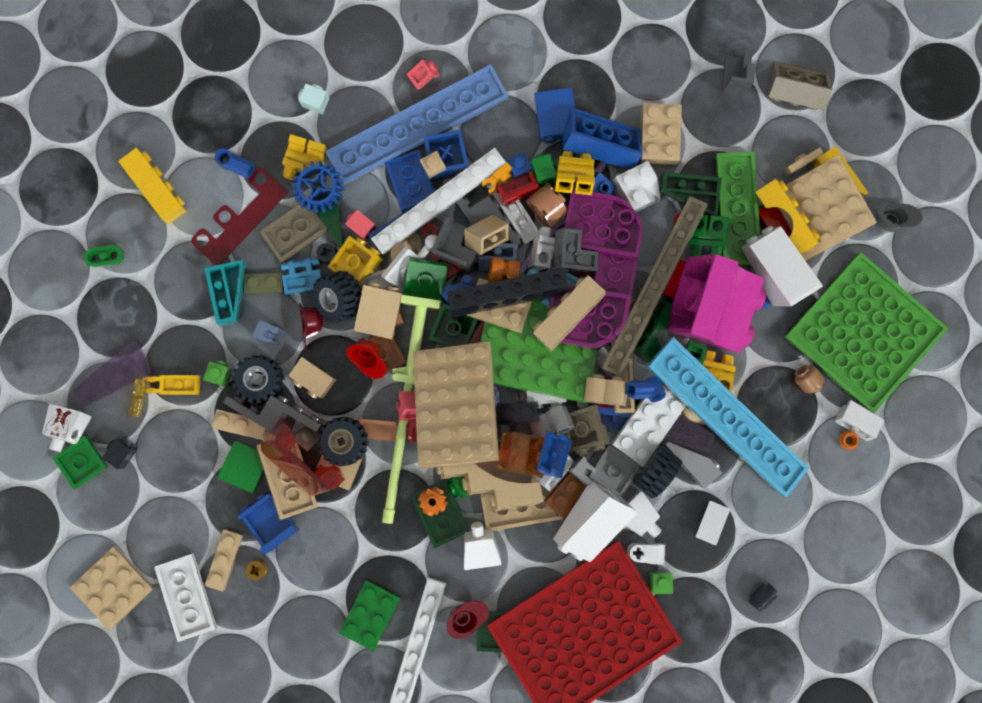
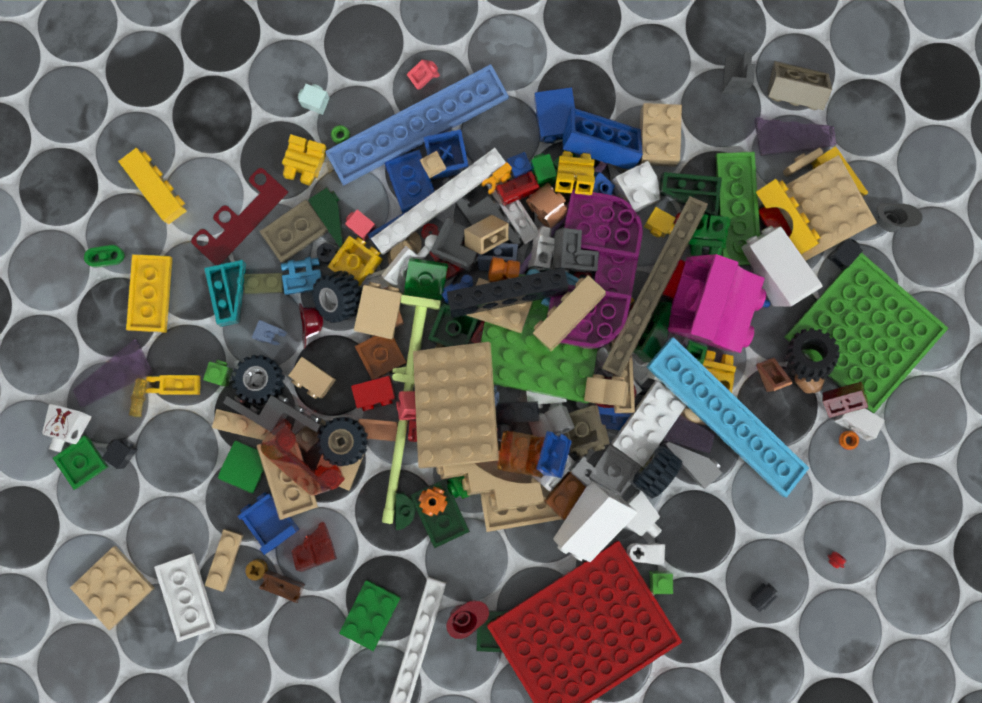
(149, 293): none -> yellow plate
(235, 163): blue piece -> none
(282, 586): none -> reddish brown hinge
(314, 550): none -> clear red slope
(315, 194): blue gear -> none
(340, 129): none -> bright green plate
(366, 357): red piece -> none
(374, 393): none -> red brick
(403, 510): none -> dark green plate
(480, 548): white torso -> none
(650, 388): blue piece -> none
(660, 223): none -> yellow brick
(712, 522): white hinge -> none
(773, 375): none -> nougat slope
(786, 137): none -> clear purple wing
(819, 342): none -> black tyre
(836, 560): none -> red plate
(845, 253): none -> black brick
(845, 399): none -> hinge

